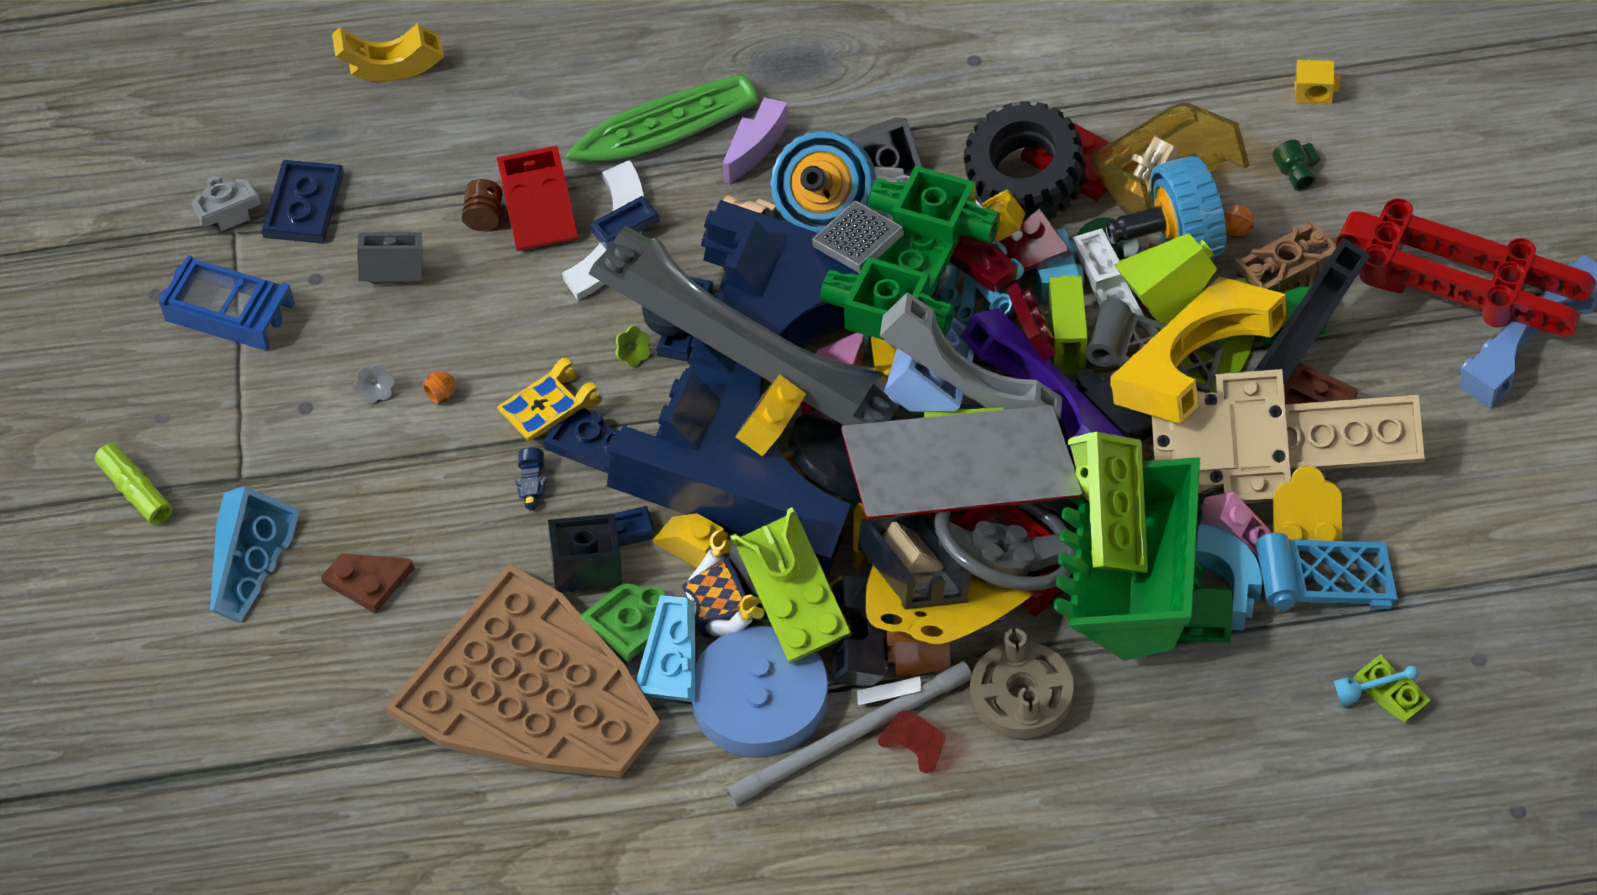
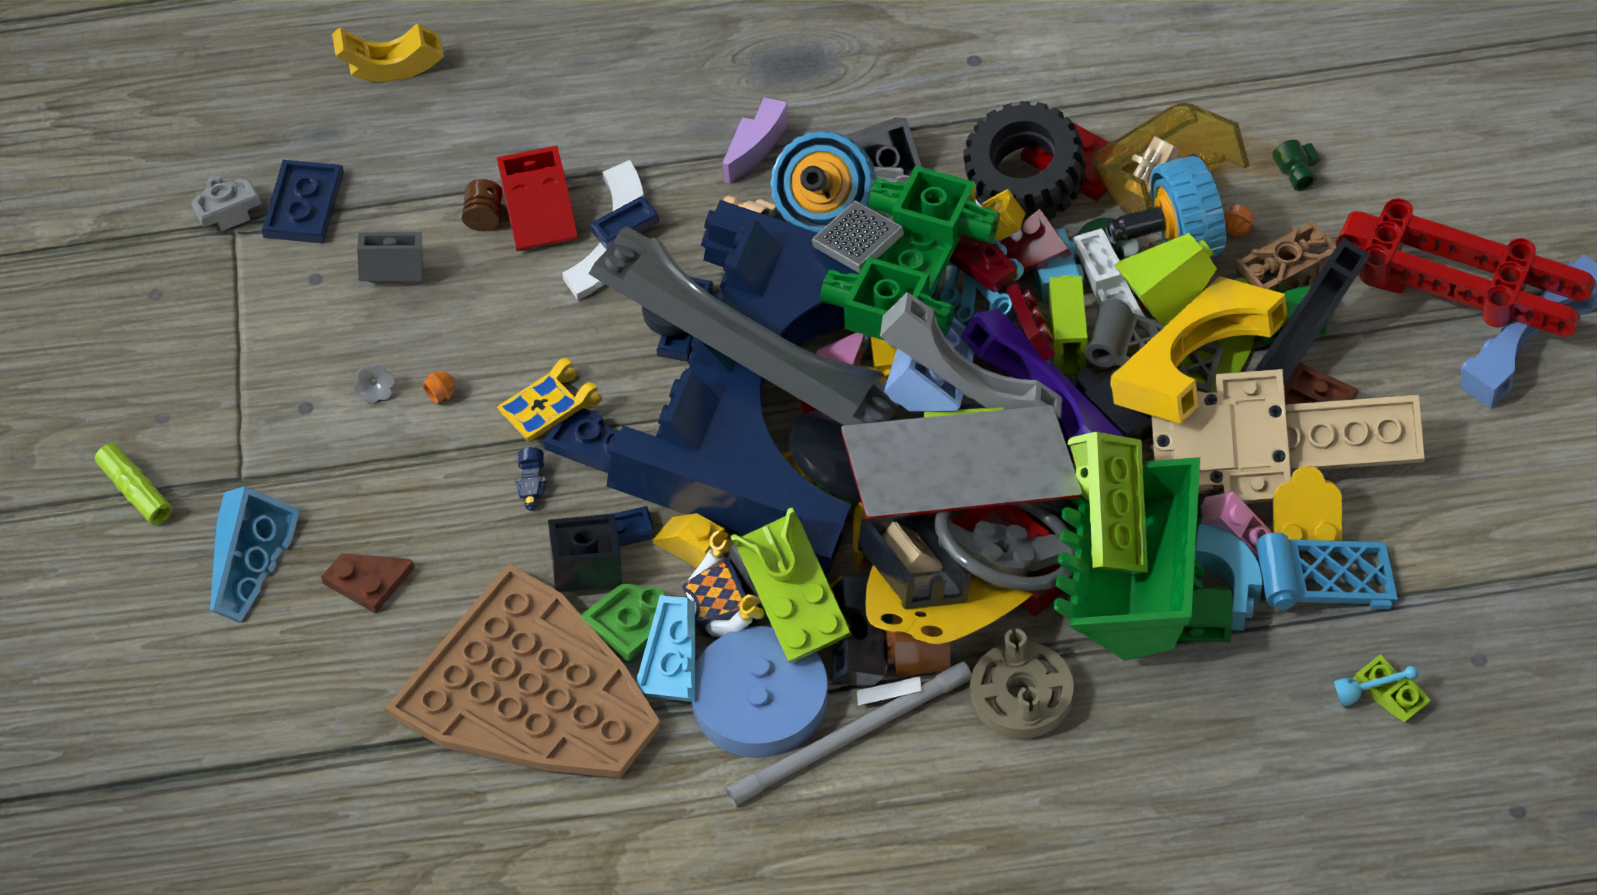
(224, 302): blue door -> none
(632, 346): lime plant -> none
(665, 120): bright green piece -> none
(771, 415): yellow brick -> none
(917, 736): clear red piece -> none
(1315, 82): yellow brick -> none

